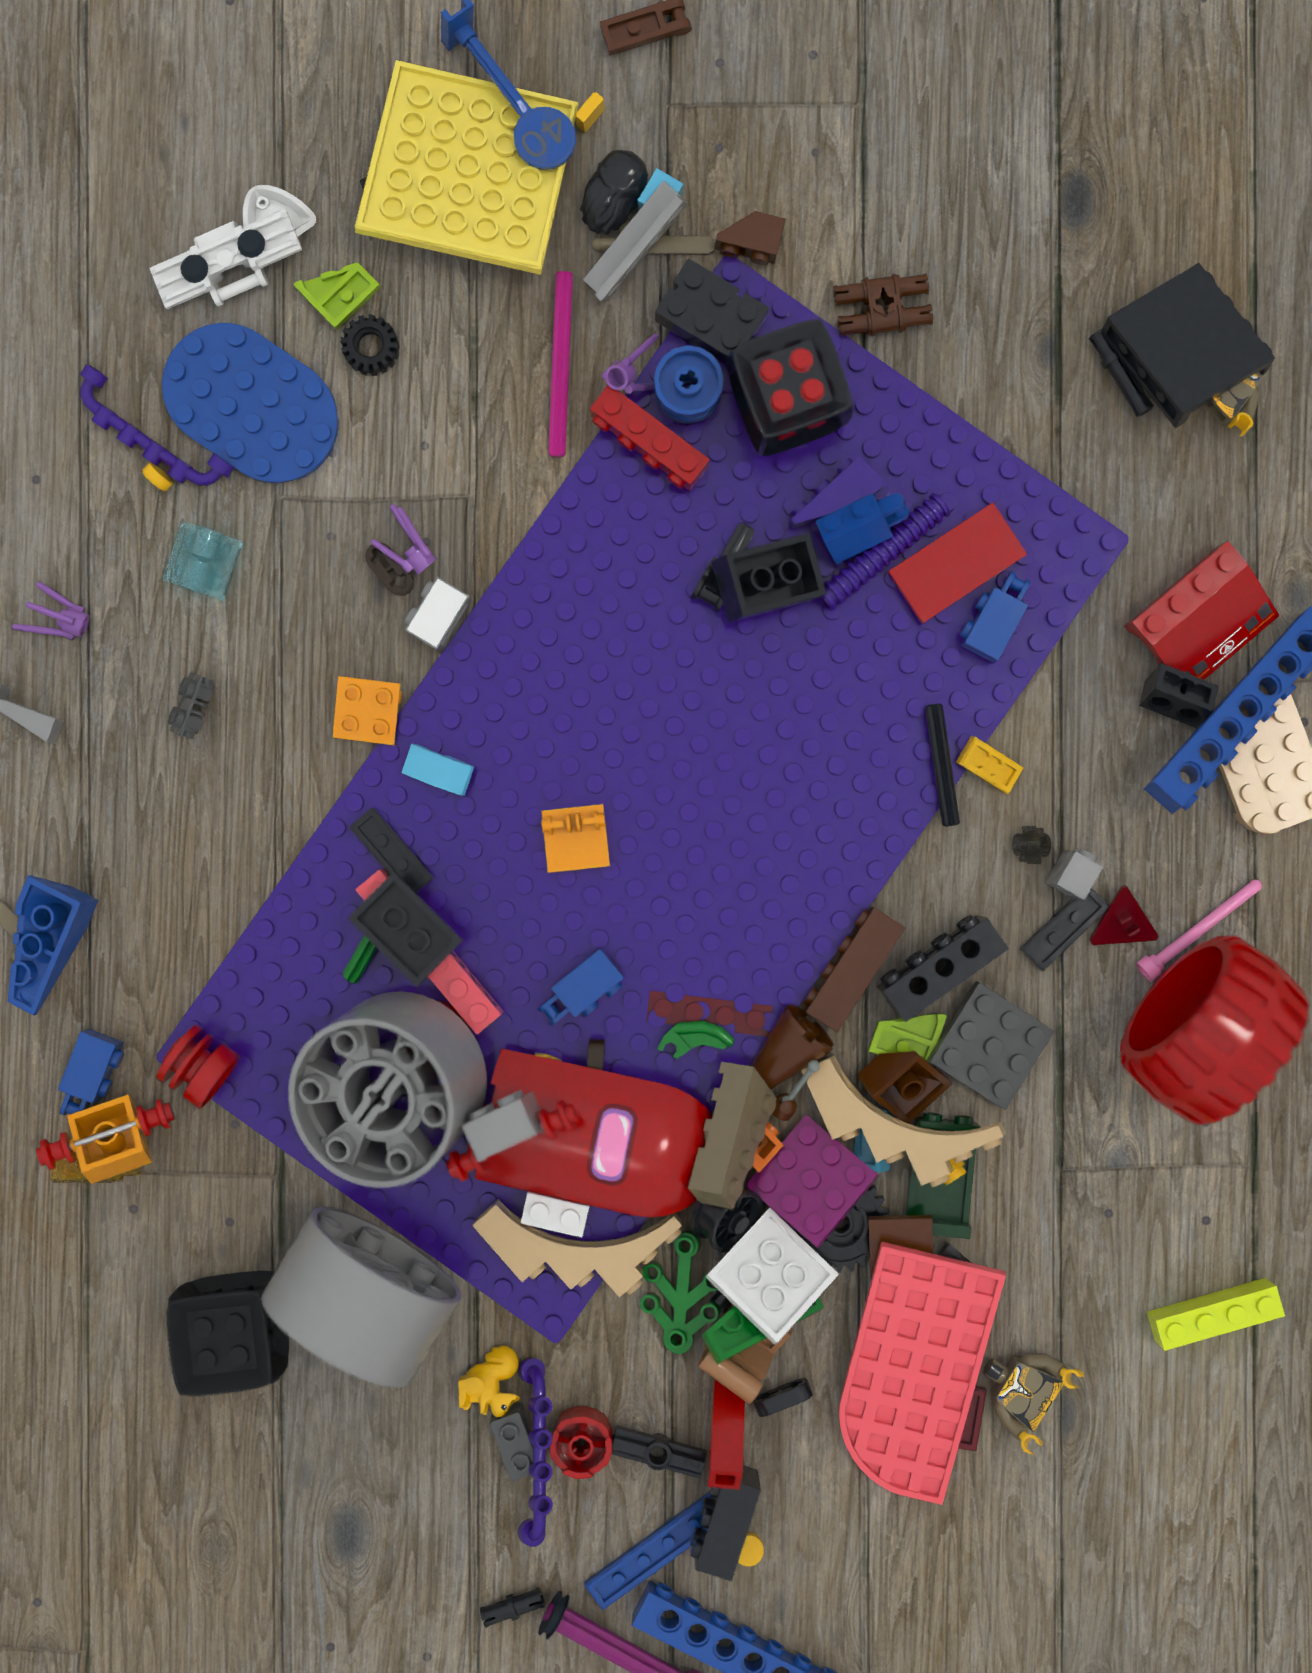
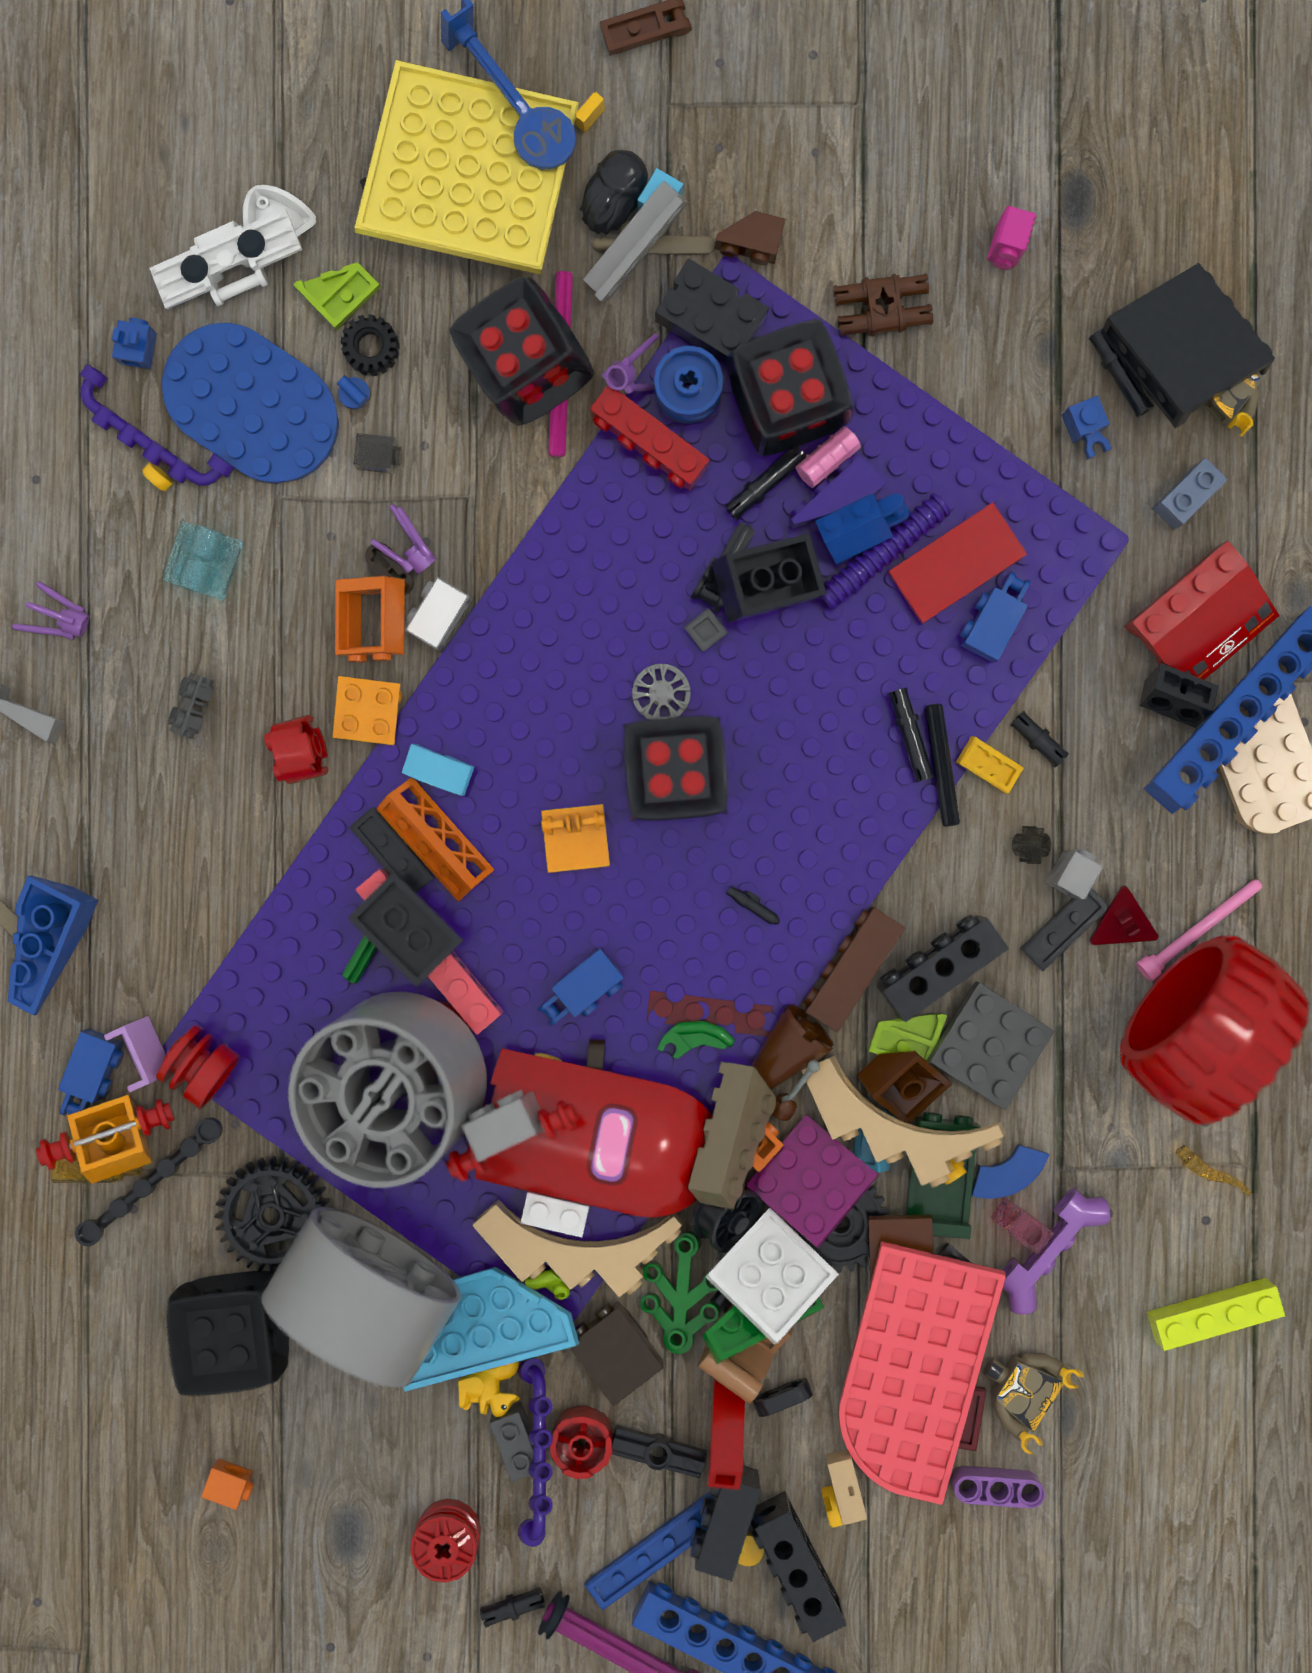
(134, 343): none -> blue brick
(144, 1049): none -> lavender panel
(206, 1132): none -> black bar
(228, 1484): none -> orange brick
(267, 1190): none -> black gear
(297, 750): none -> red brick
(348, 617): none -> orange window
(353, 392): none -> blue plate
(377, 453): none -> clear smoke brick
(429, 842): none -> orange fence
(443, 1523): none -> red wheel
(495, 1326): none -> medium azure plate
(521, 351): none -> black piece
(550, 1281): none -> lime arm
(616, 1352): none -> dark brown brick
(661, 691): none -> light grey wheel
(675, 768): none -> black piece
(705, 630): none -> dark grey tile
(752, 903): none -> black piece
(755, 491): none -> black pin
(797, 1567): none -> black brick
(828, 457): none -> bright pink axle
(831, 1506): none -> yellow tile
(846, 1487): none -> tan piece
(911, 734): none -> black pin
(1009, 1496): none -> medium lavender beam
(1011, 237): none -> dark pink brick
(1011, 1175): none -> blue tile
(1022, 1225): none -> clear pink leg
(1039, 739): none -> black pin
(1075, 1212): none -> medium lavender plate
(1086, 422): none -> blue brick
(1190, 493): none -> sand blue brick
(1199, 1168): none -> clear yellow animal

